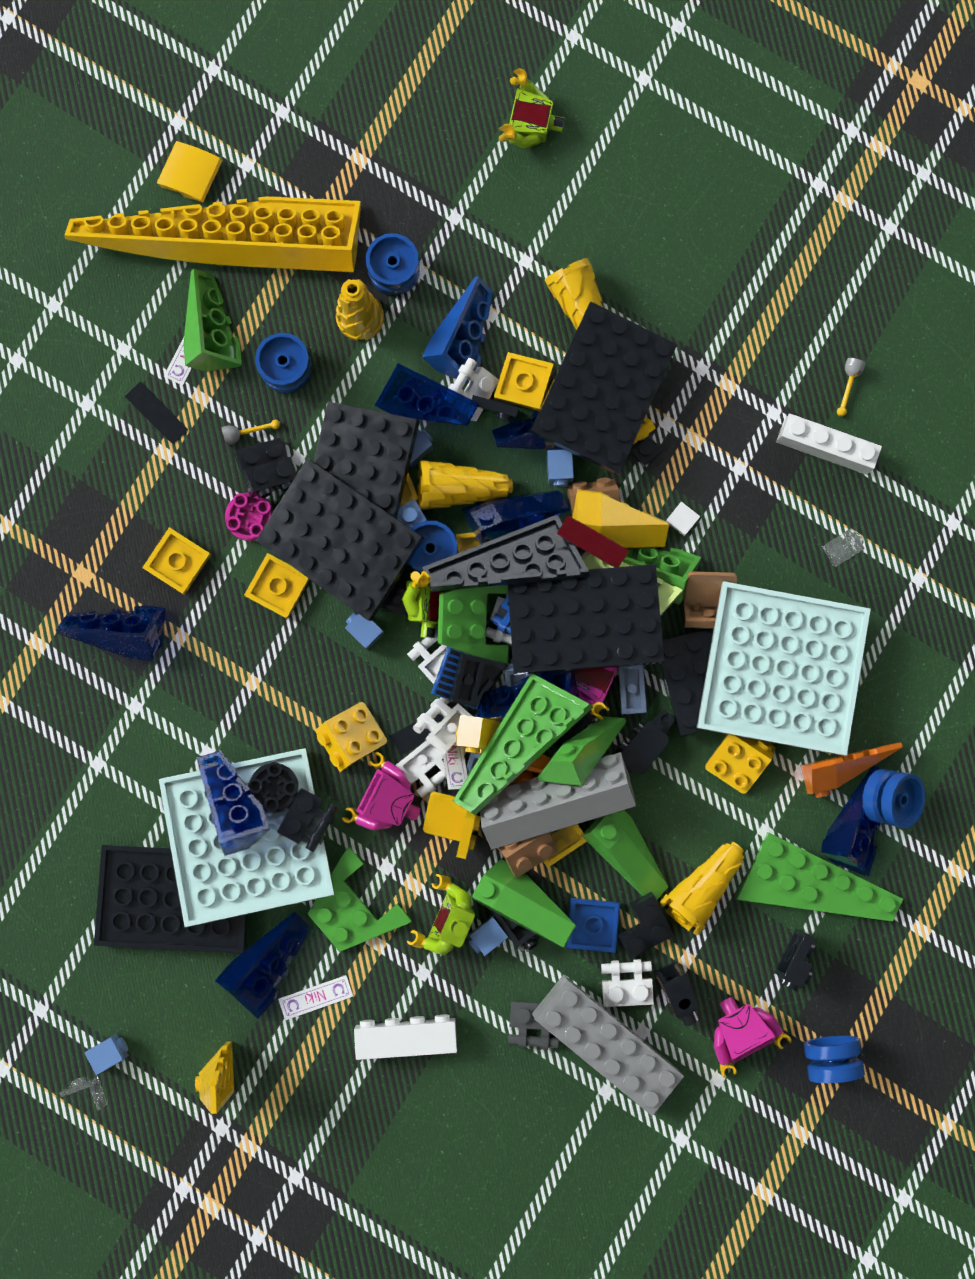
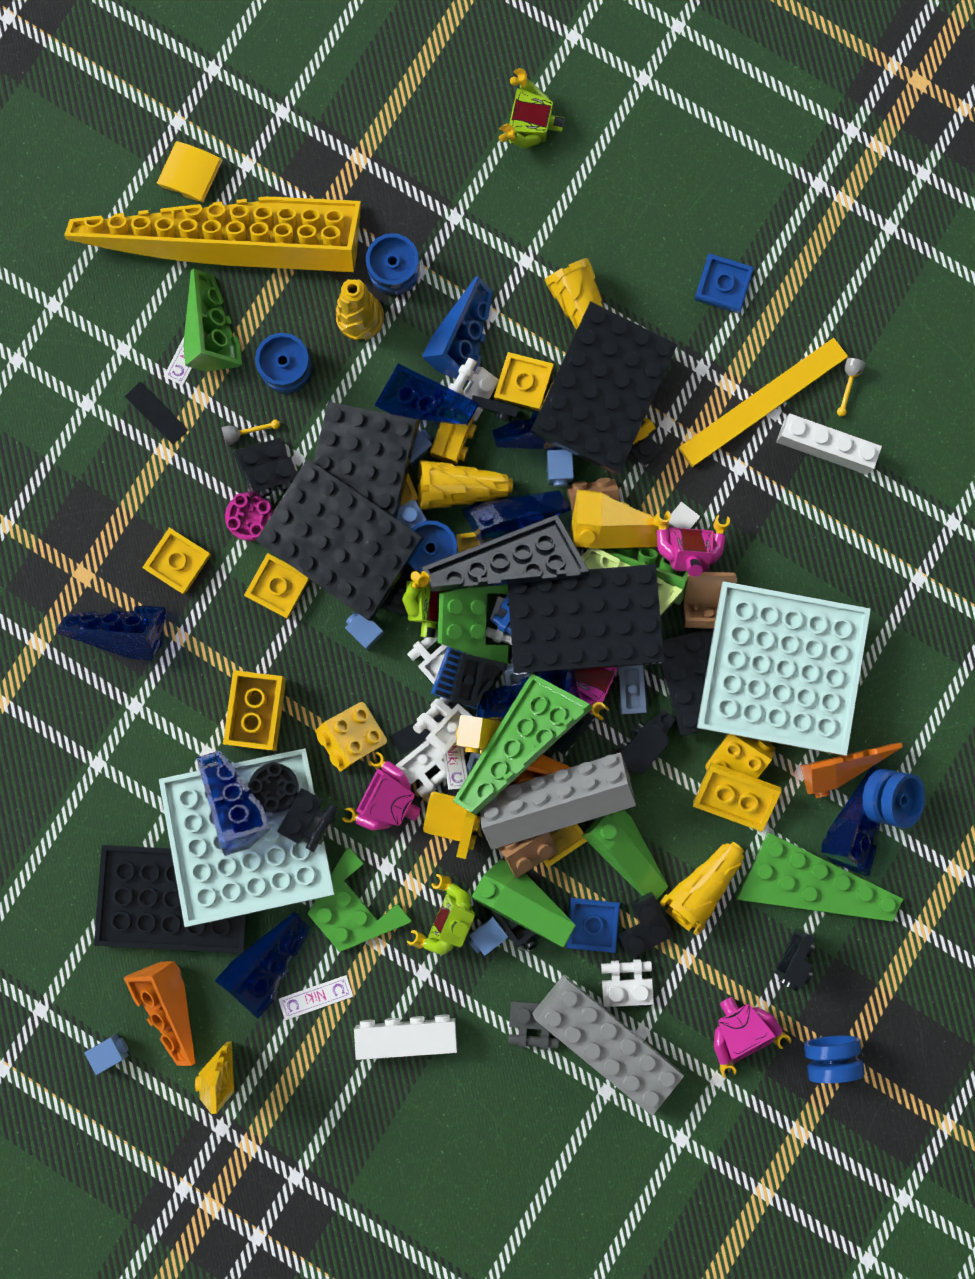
(95, 1086): clear bracket -> none
(164, 998): none -> orange wedge
(254, 710): none -> yellow brick
(451, 442): none -> yellow brick
(582, 752): bright green wedge -> none
(592, 542): dark red sticker -> none
(678, 992): black torso -> none
(690, 548): none -> dark pink torso
(724, 283): none -> blue tile
(737, 796): none -> yellow plate
(762, 402): none -> yellow tile
(843, 547): clear bracket -> none

